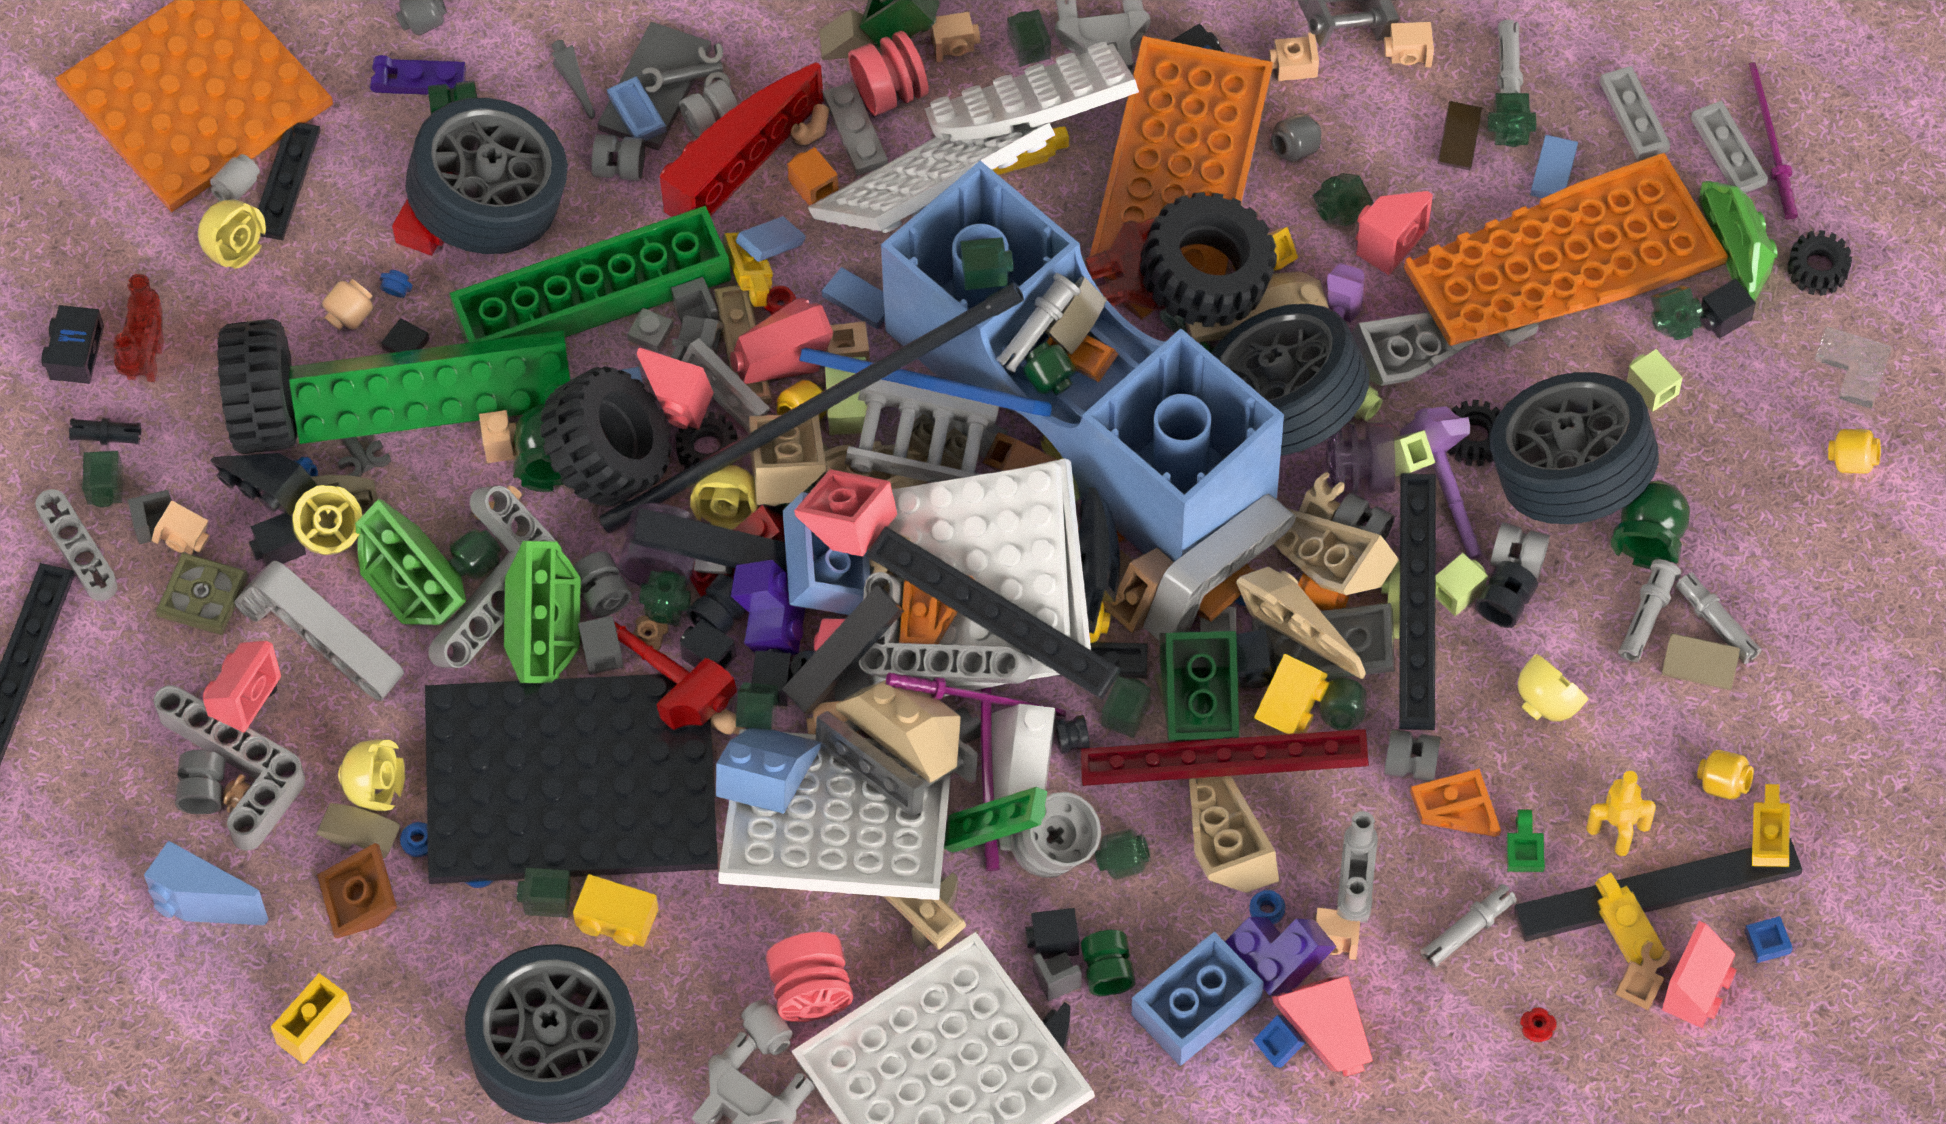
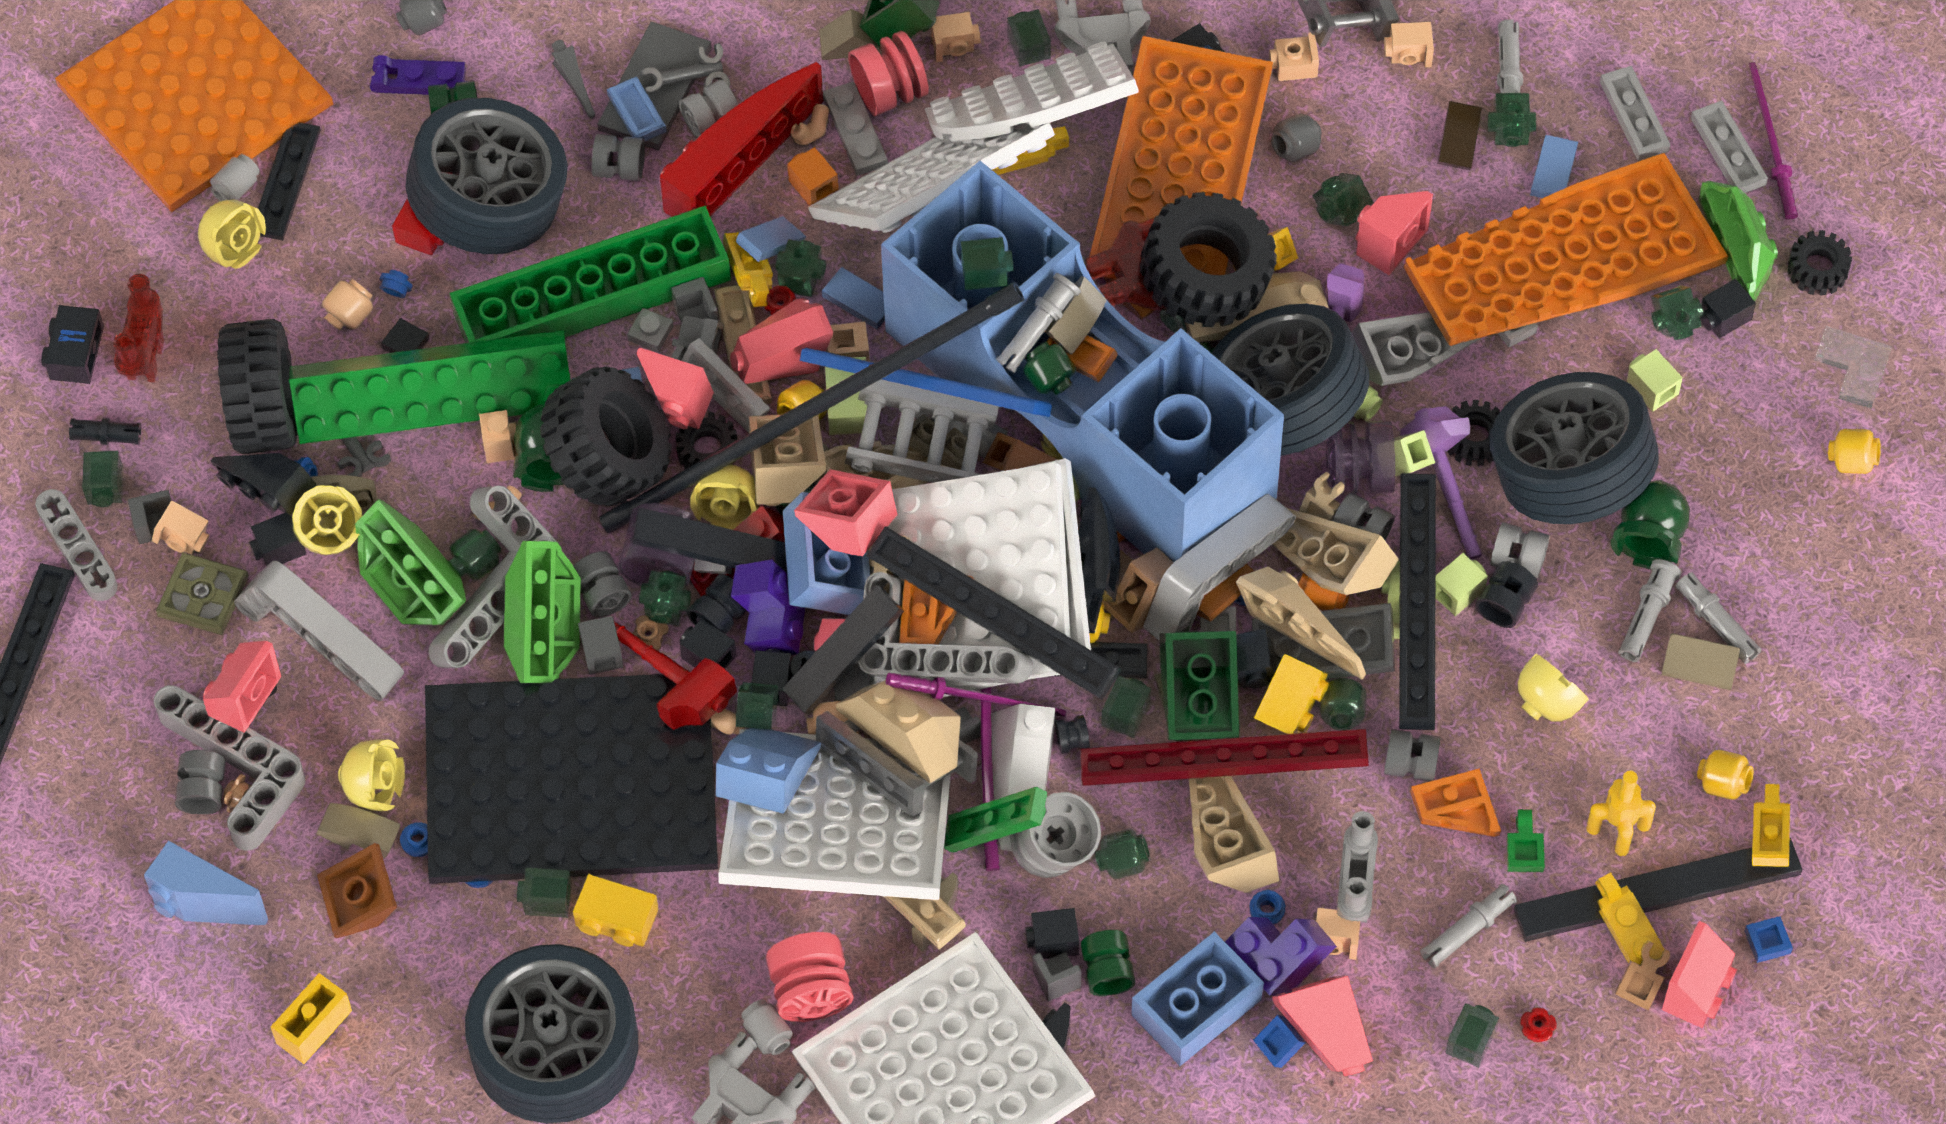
(800, 266): none -> clear green brick
(1472, 1034): none -> clear green brick

